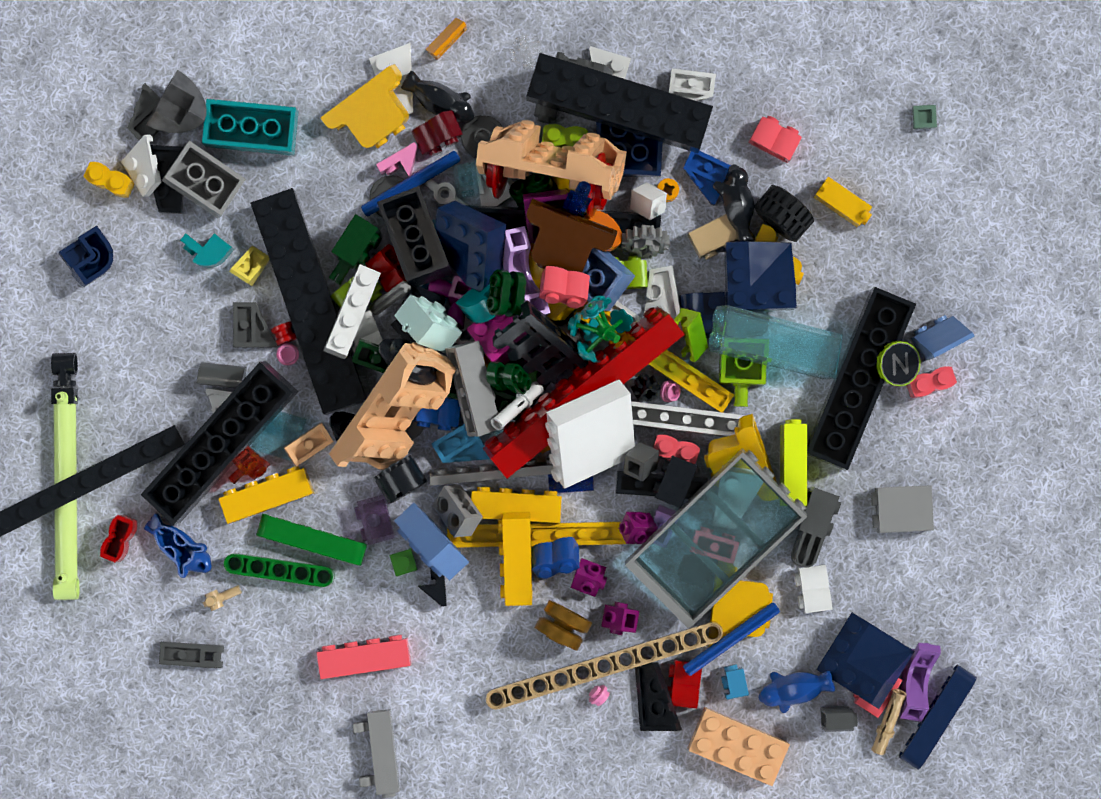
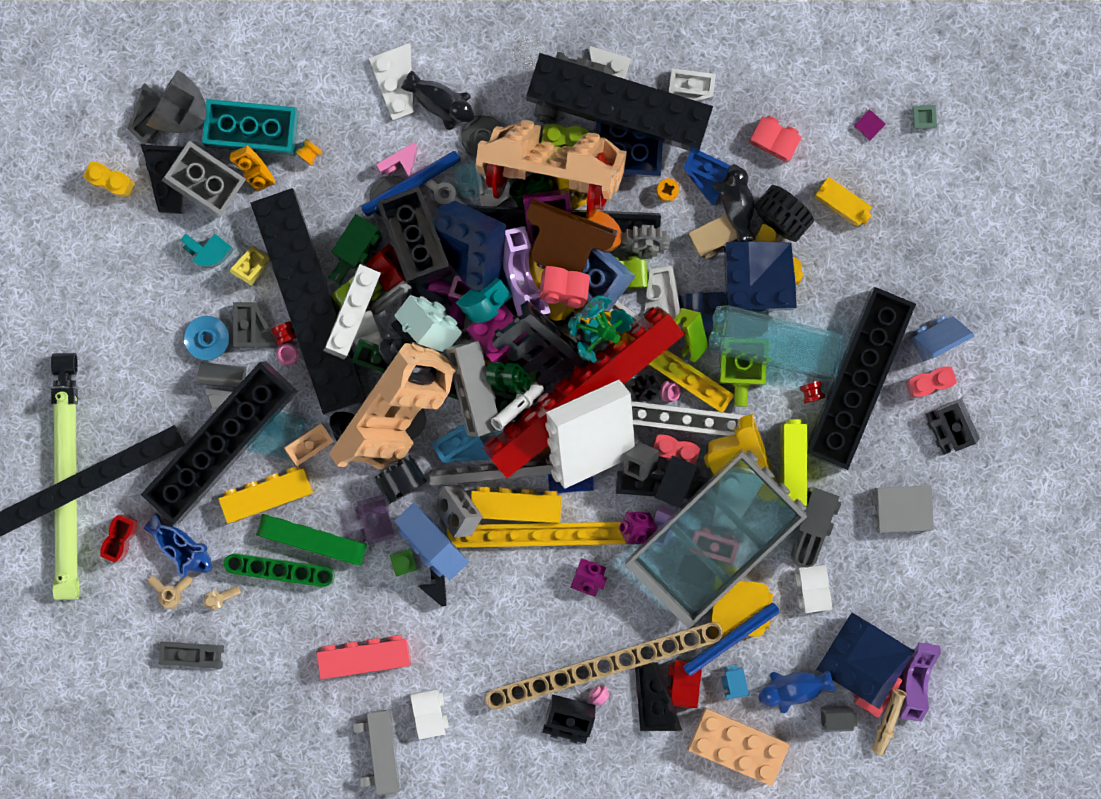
(88, 256): dark blue brick -> none
(143, 167): white wing -> none
(169, 596): none -> tan piece
(195, 335): none -> dark azure dish
(249, 463): clear red plate -> none
(254, 169): none -> light orange slope
(308, 152): none -> light orange wheel
(372, 110): yellow brick -> none
(428, 713): none -> white brick
(436, 133): dark red brick -> none
(445, 417): blue brick -> none
(447, 38): light orange slope -> none
(506, 293): dark green brick -> none
(517, 558): yellow brick -> none
(555, 557): blue brick -> none
(561, 628): pearl gold wheel -> none
(569, 719): none -> black brick
(578, 200): clear blue hinge -> none
(615, 618): magenta brick -> none
(648, 201): white brick -> none
(812, 392): none -> red wheel
(869, 125): none -> magenta tile
(898, 363): black tile -> none
(938, 718): dark blue beam -> none
(957, 424): none -> black brick

